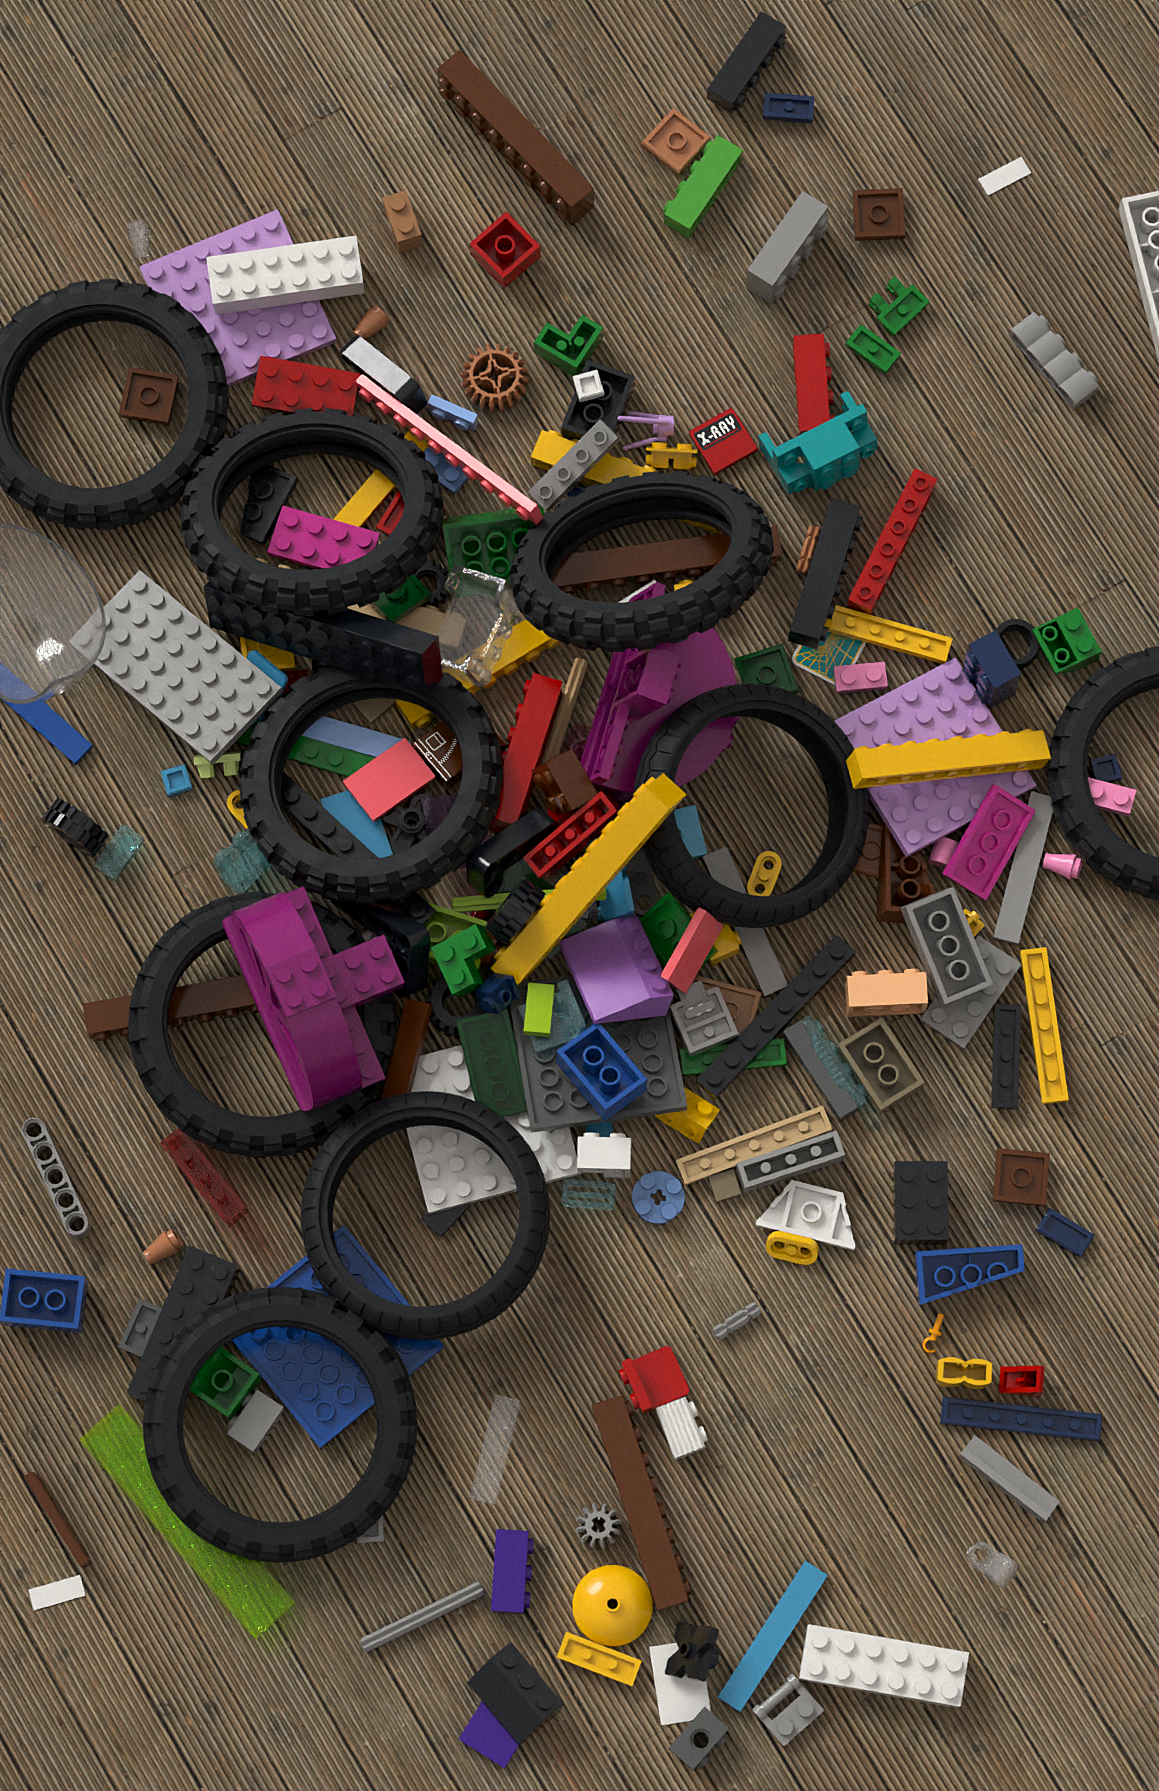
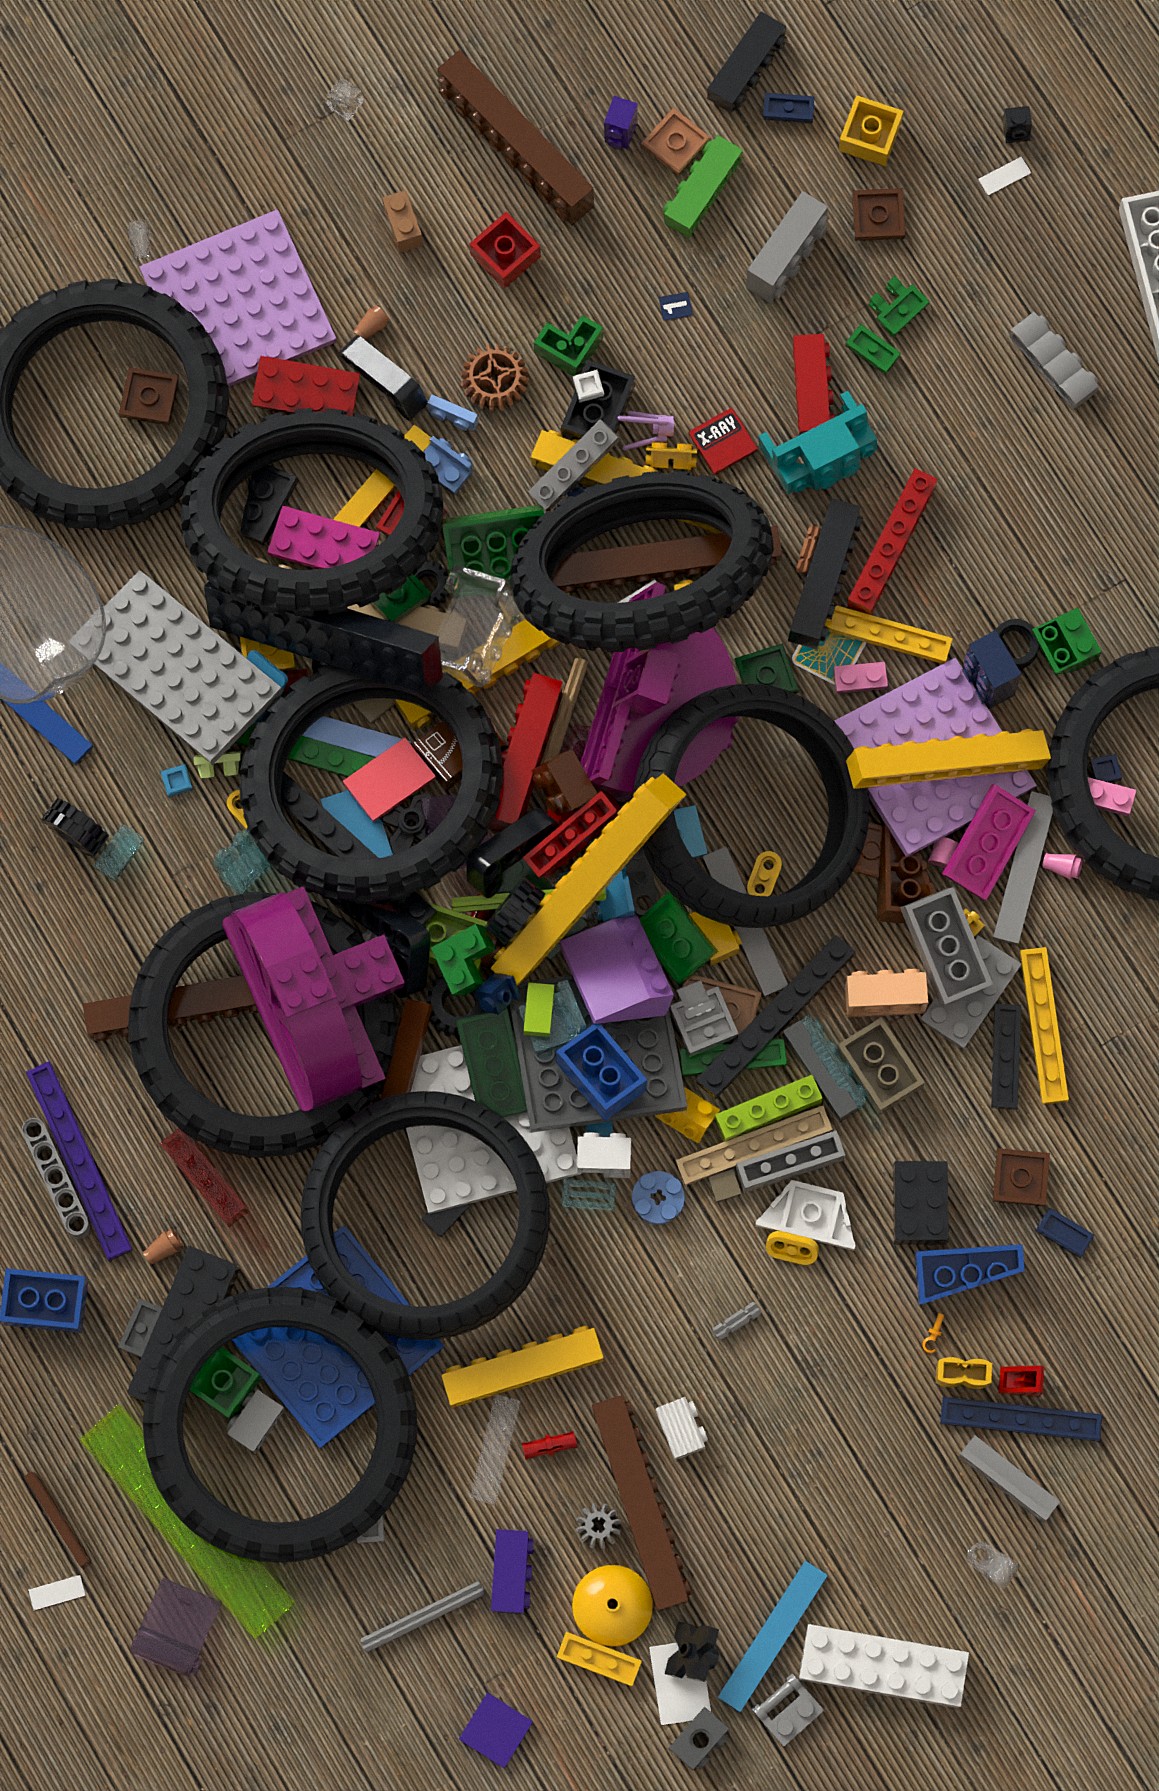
(79, 1161): none -> dark purple tile
(174, 1630): none -> clear purple door
(285, 275): white brick -> none
(344, 98): none -> clear brick
(453, 453): plate -> none
(515, 1693): black slope -> none
(522, 1367): none -> yellow brick
(549, 1445): none -> red pin
(620, 123): none -> dark purple brick
(654, 1379): red bracket -> none
(675, 306): none -> dark blue sticker
(692, 950): coral tile -> none
(768, 1108): none -> lime brick
(870, 130): none -> yellow brick
(1017, 124): none -> black brick

